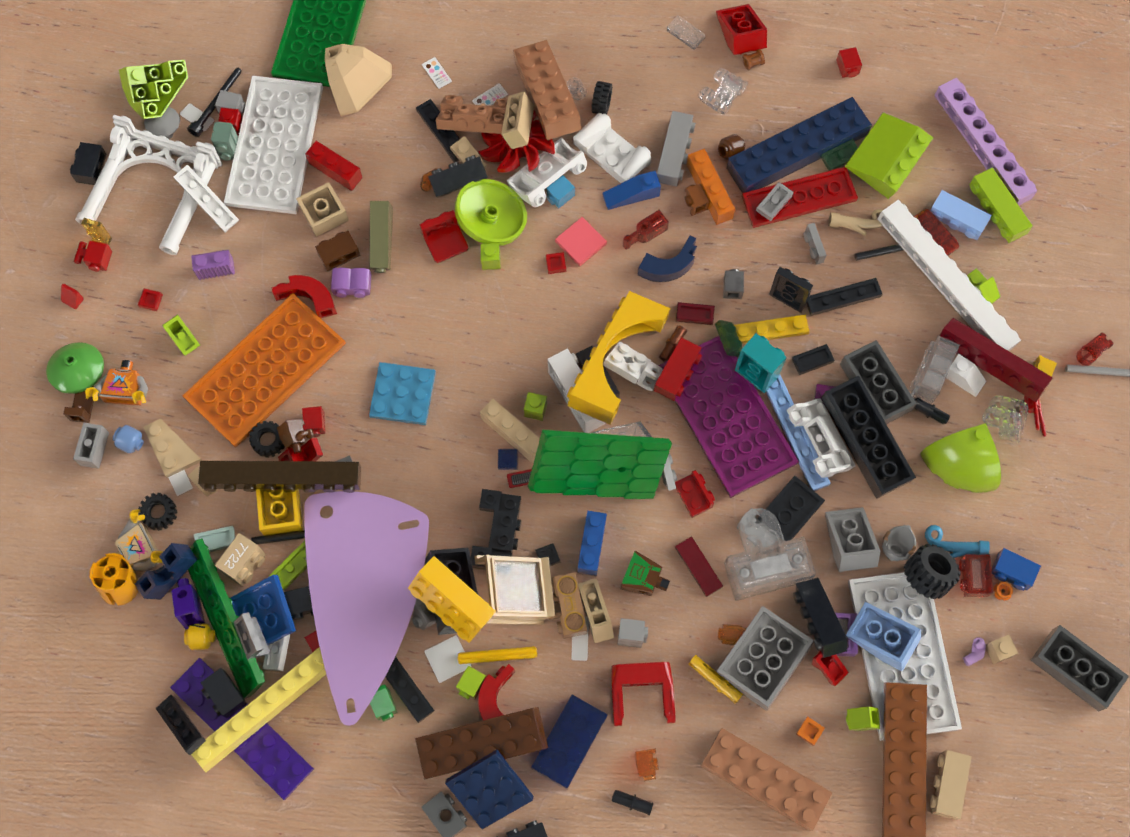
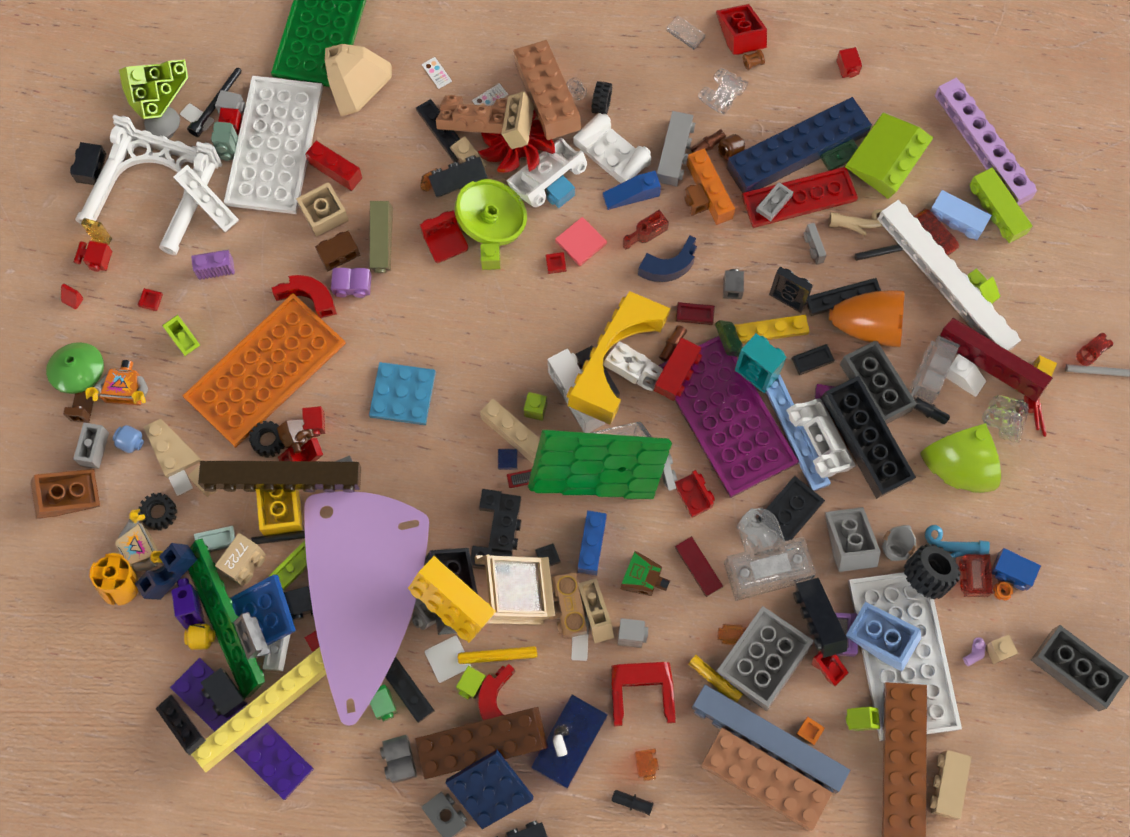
(64, 492): none -> dark orange slope
(399, 759): none -> flat silver brick
(558, 740): none -> white arm
(709, 142): none -> copper pin
(770, 739): none -> sand blue brick
(871, 317): none -> orange cylinder

